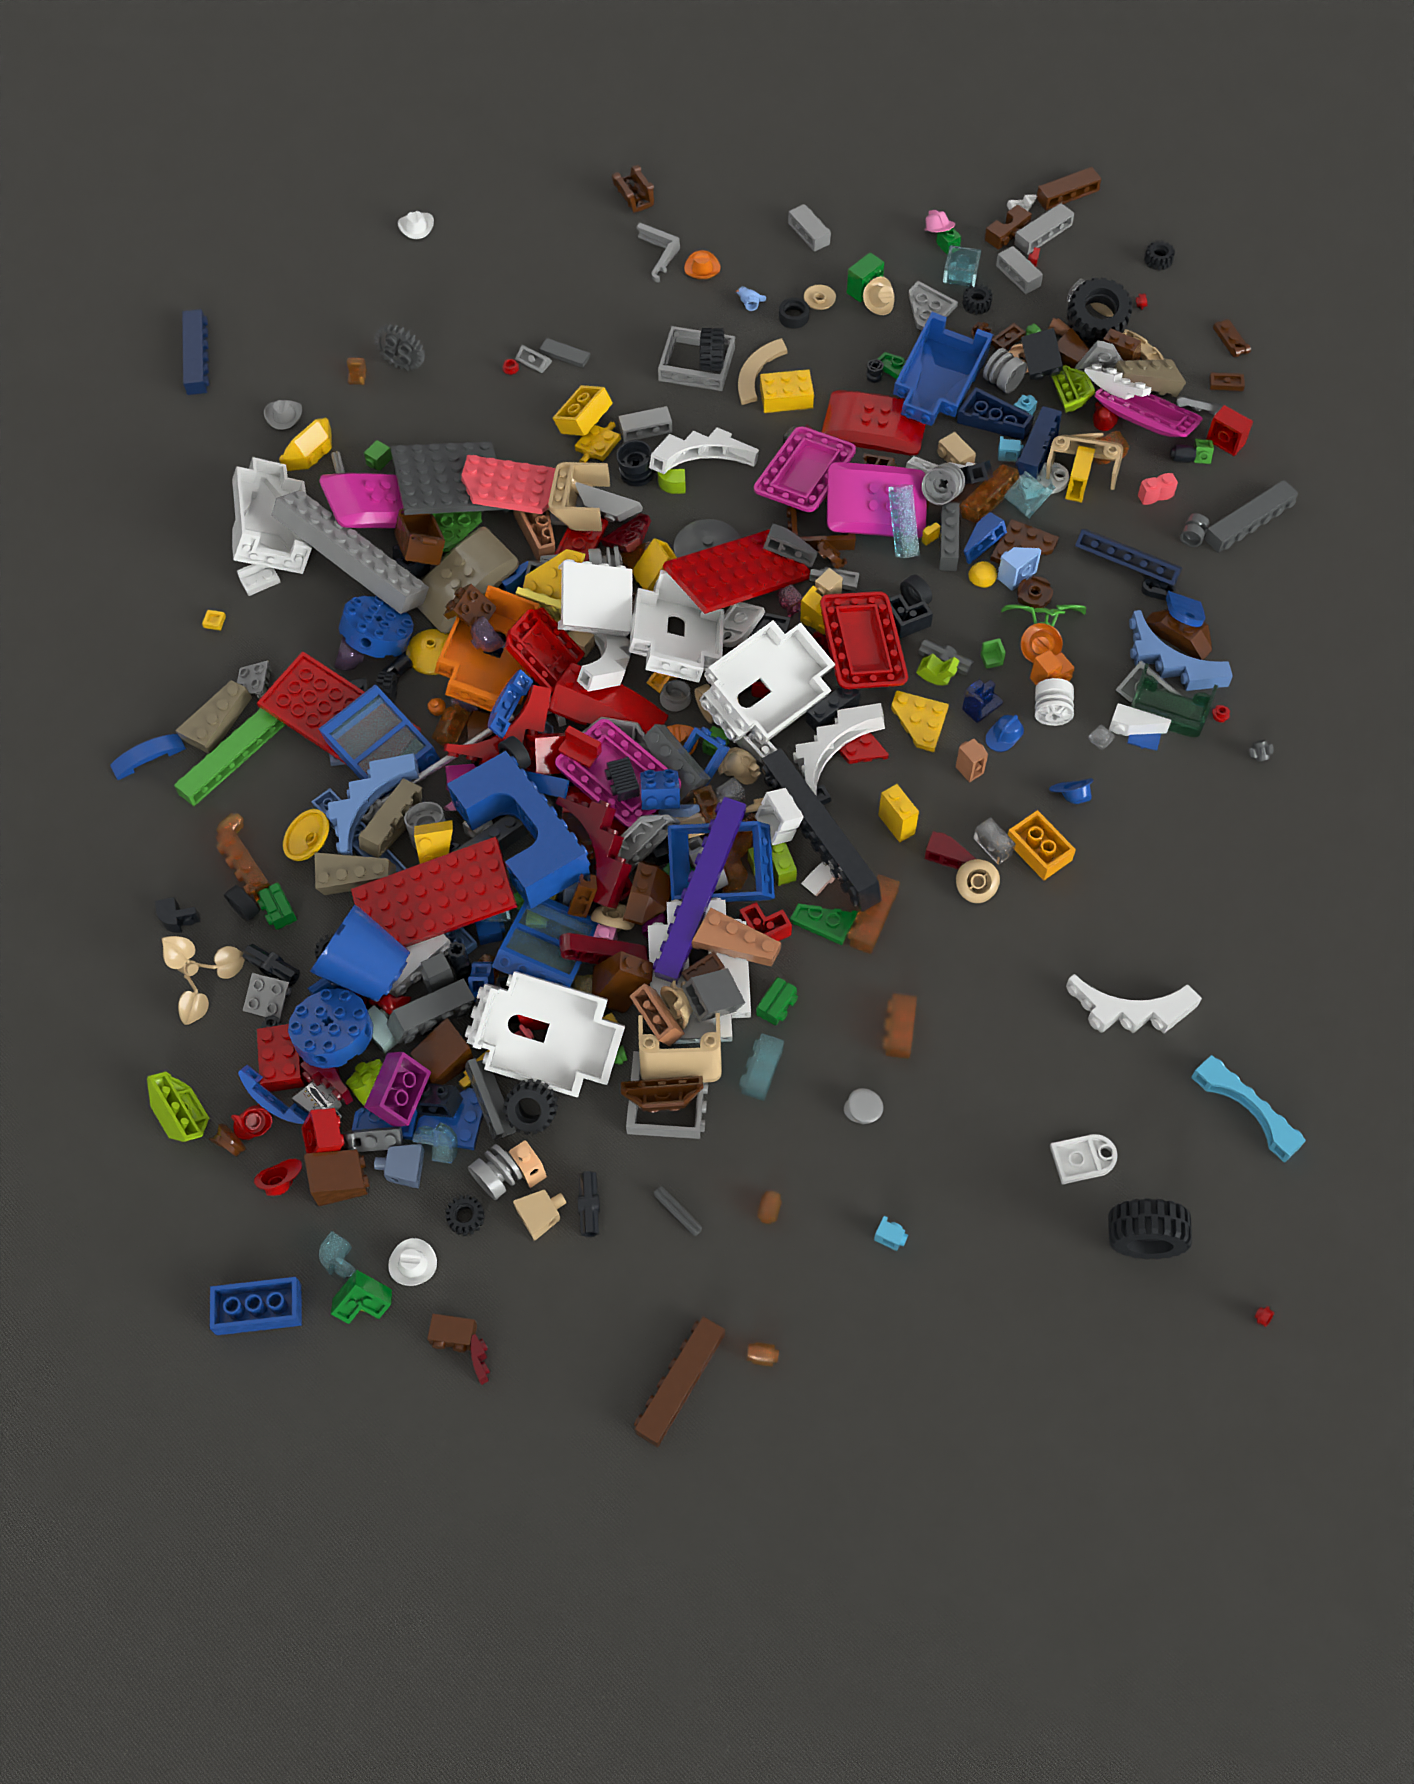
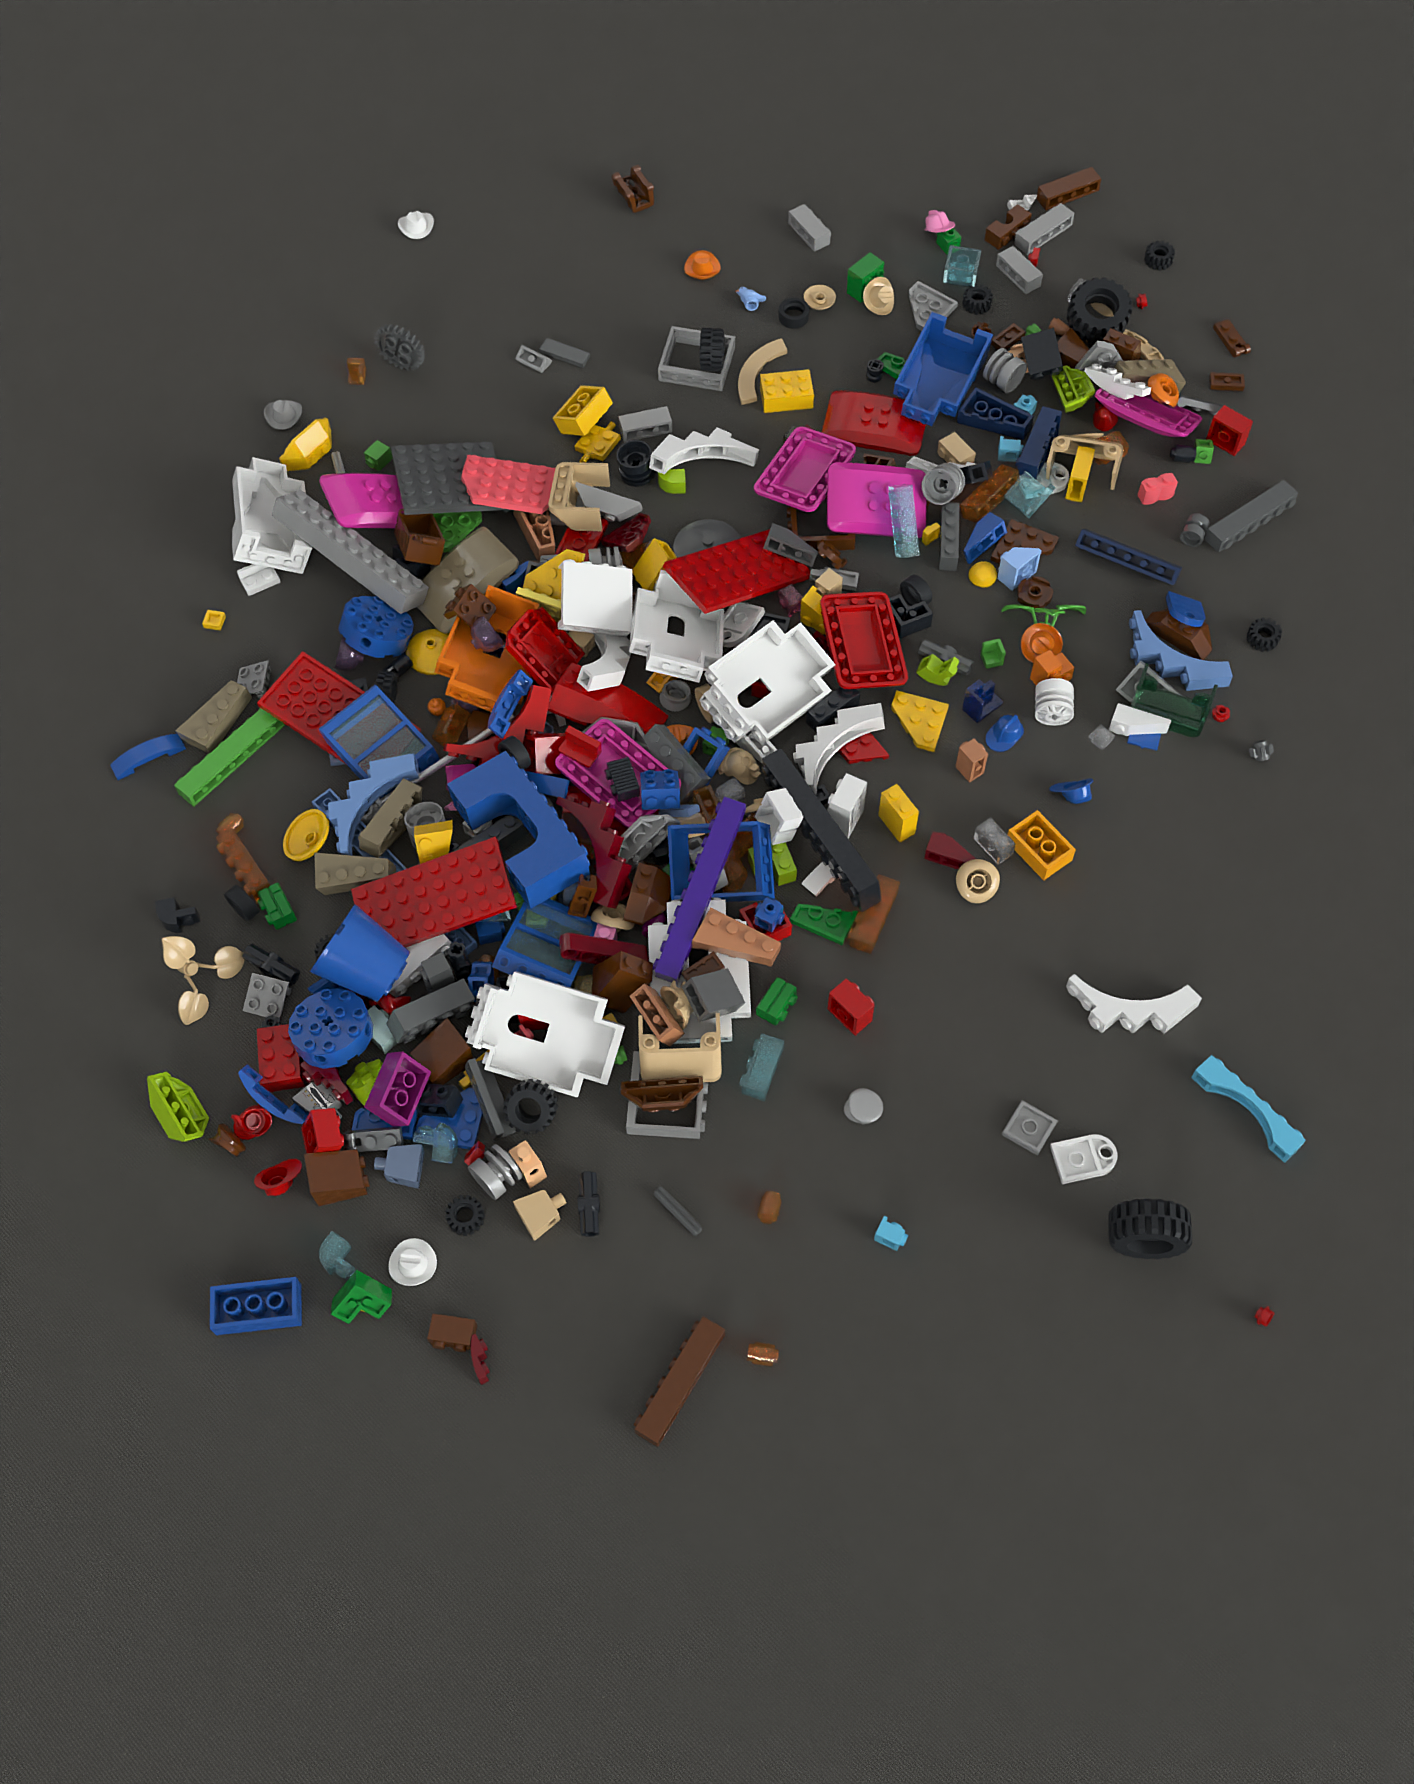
(194, 352): dark blue brick -> none
(474, 1153): none -> red plate
(510, 366): red plate -> none
(662, 239): light grey hinge -> none
(769, 914): none -> blue brick
(847, 803): none -> white brick
(851, 1006): none -> red brick
(900, 1026): clear orange brick -> none
(1029, 1127): none -> light grey tile
(1158, 588): black beam -> none
(1163, 389): none -> orange hat
(1265, 626): none -> black tyre

